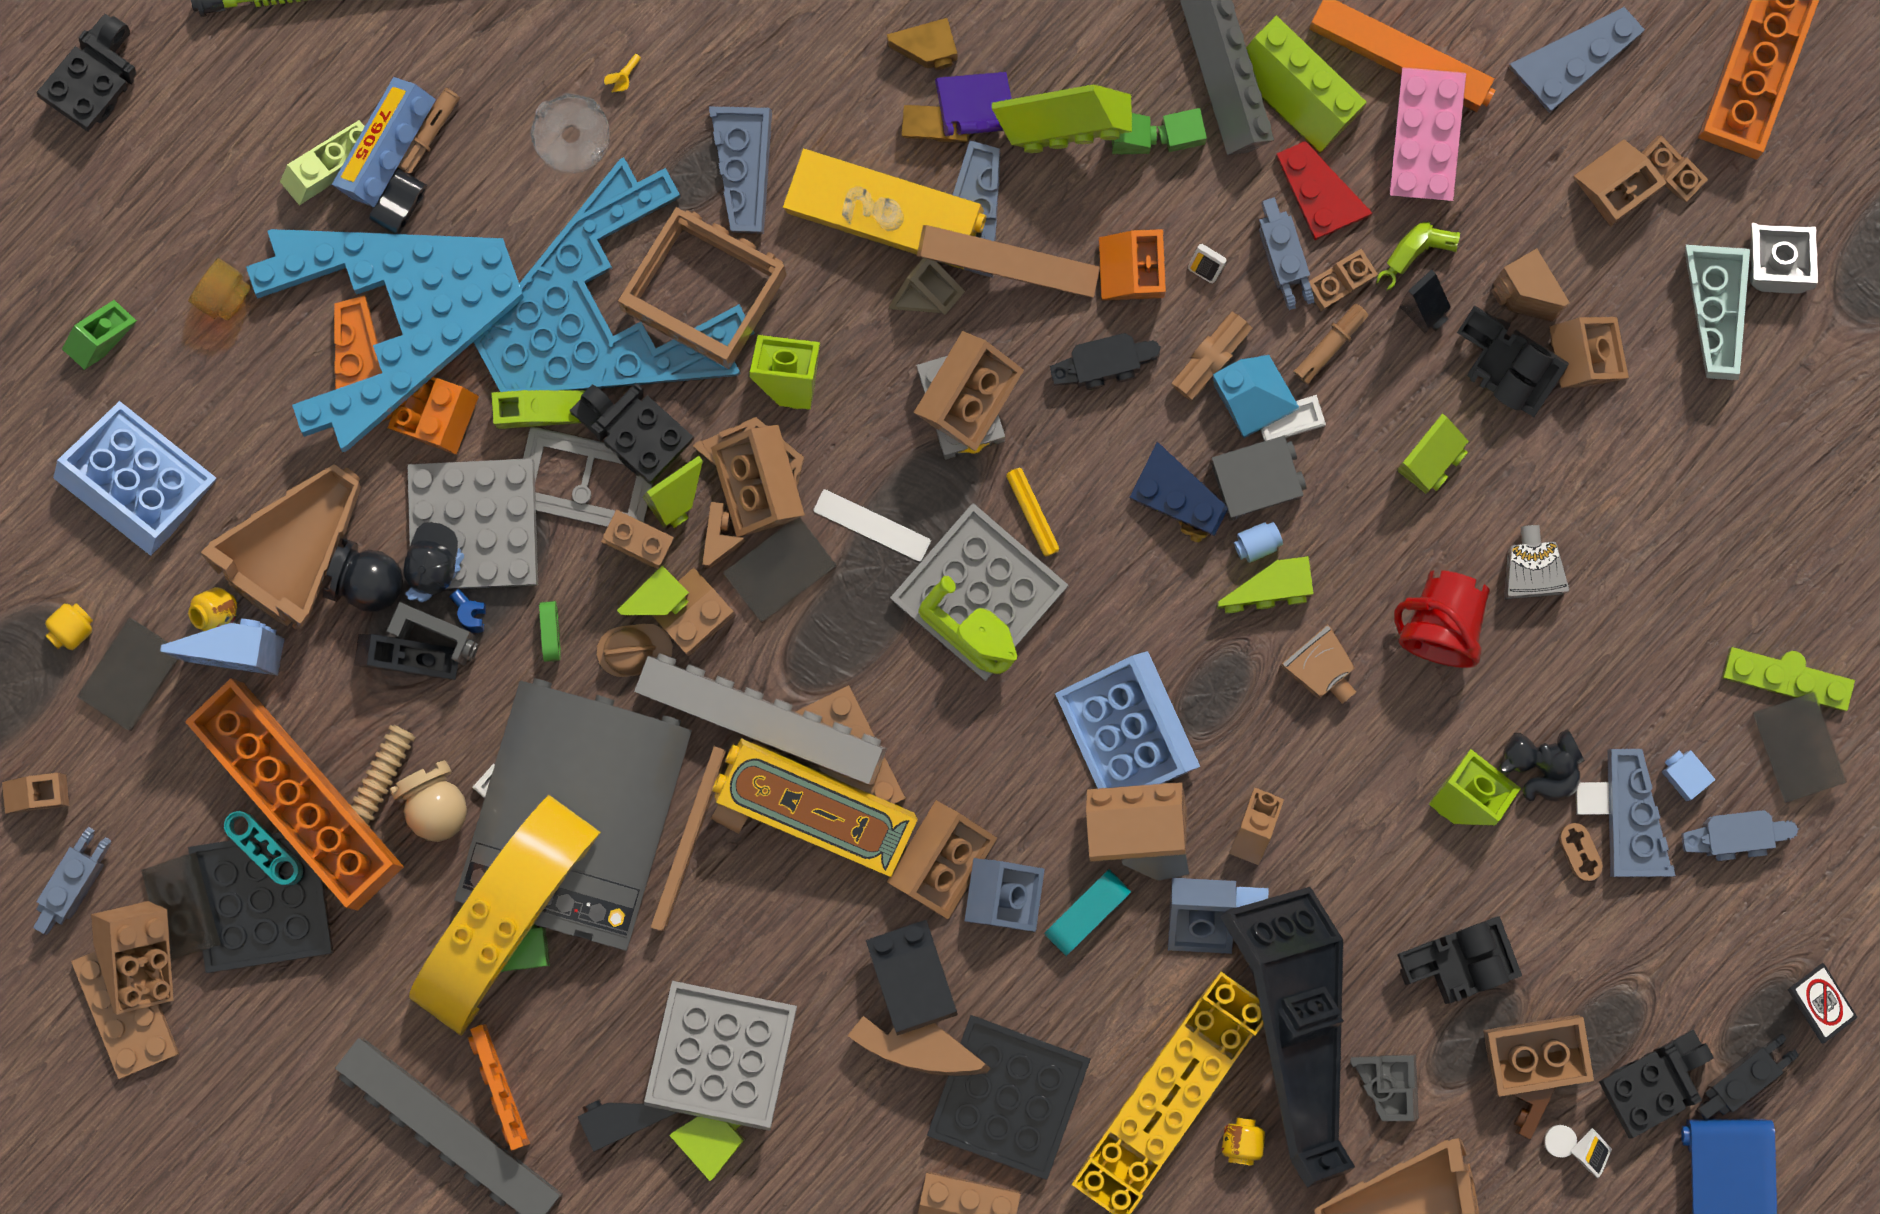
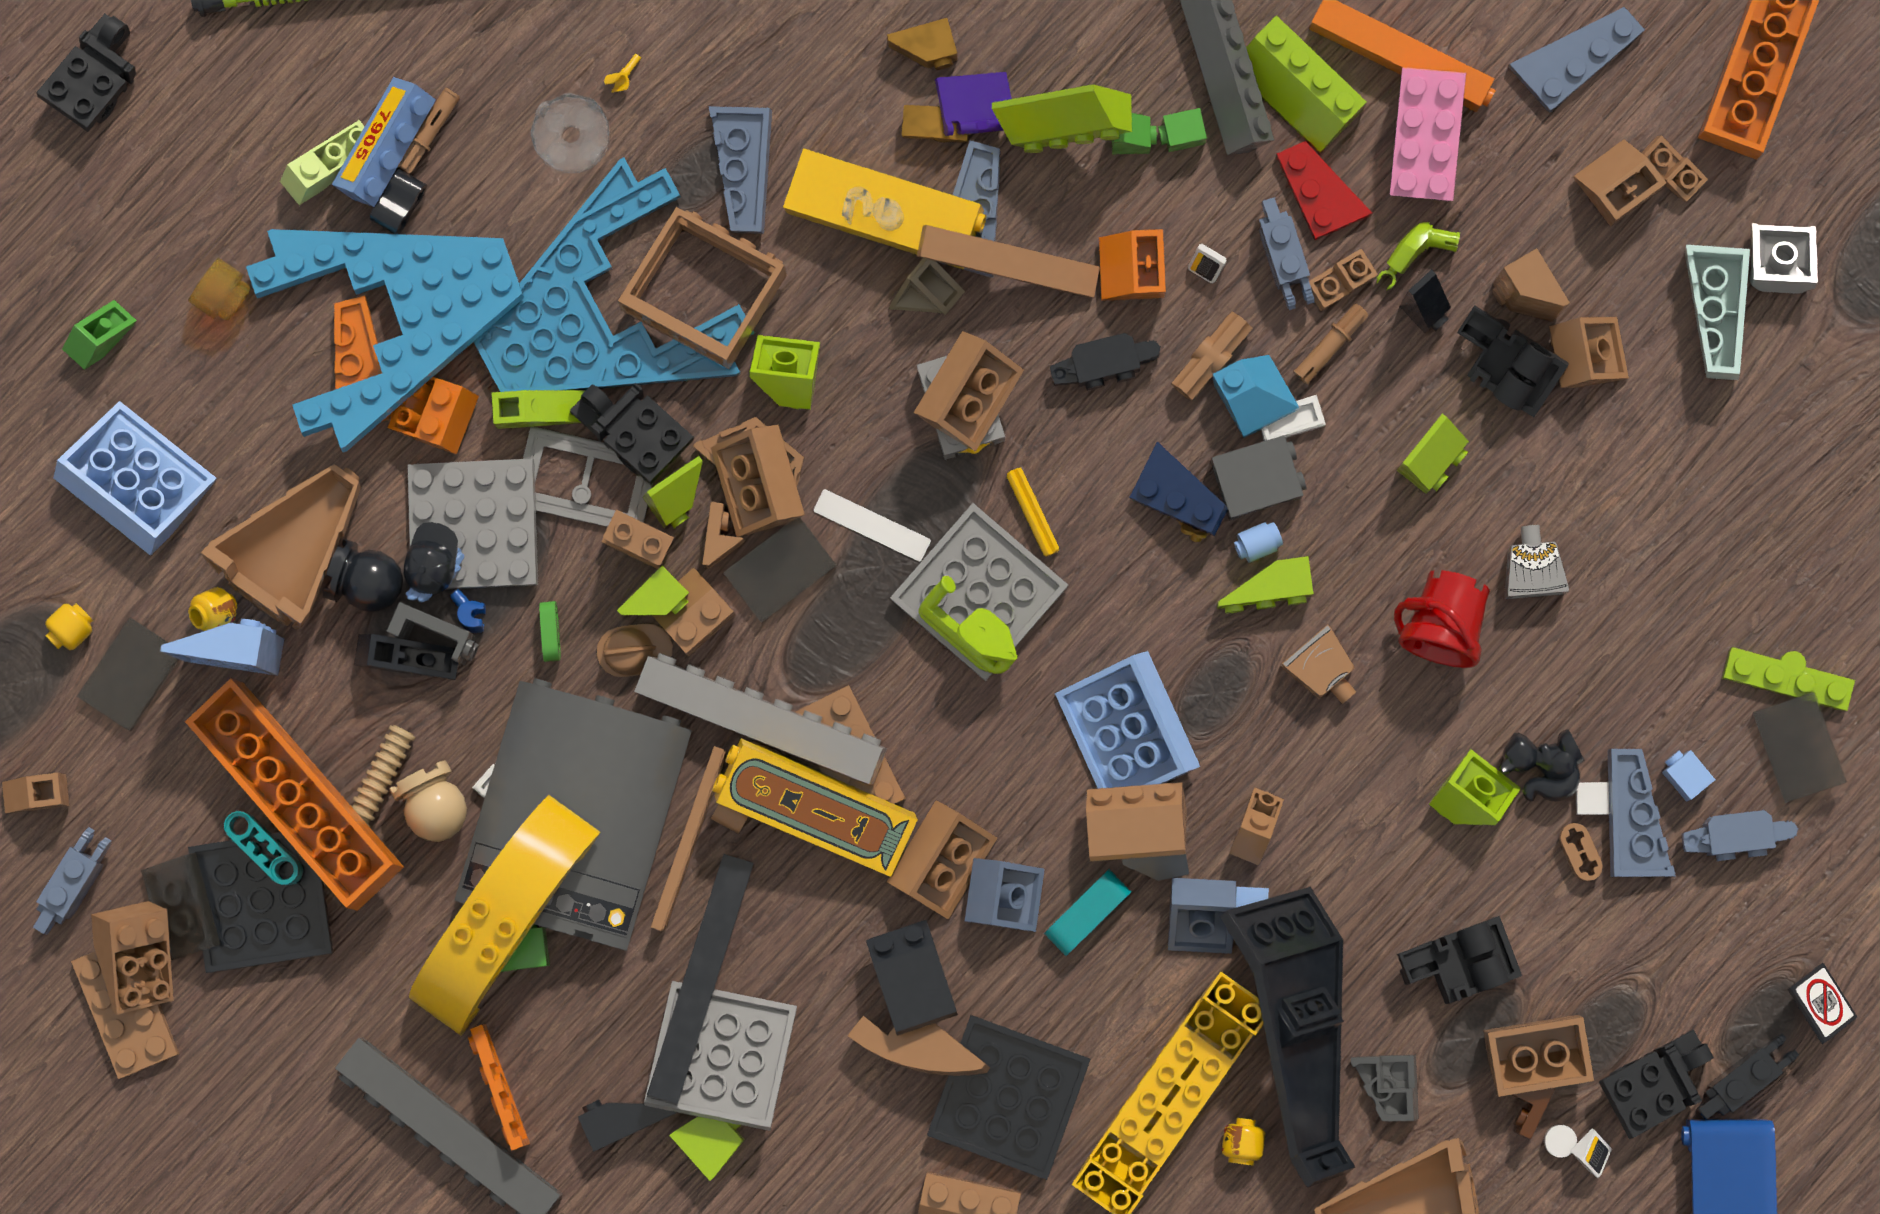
(700, 980): none -> black tile

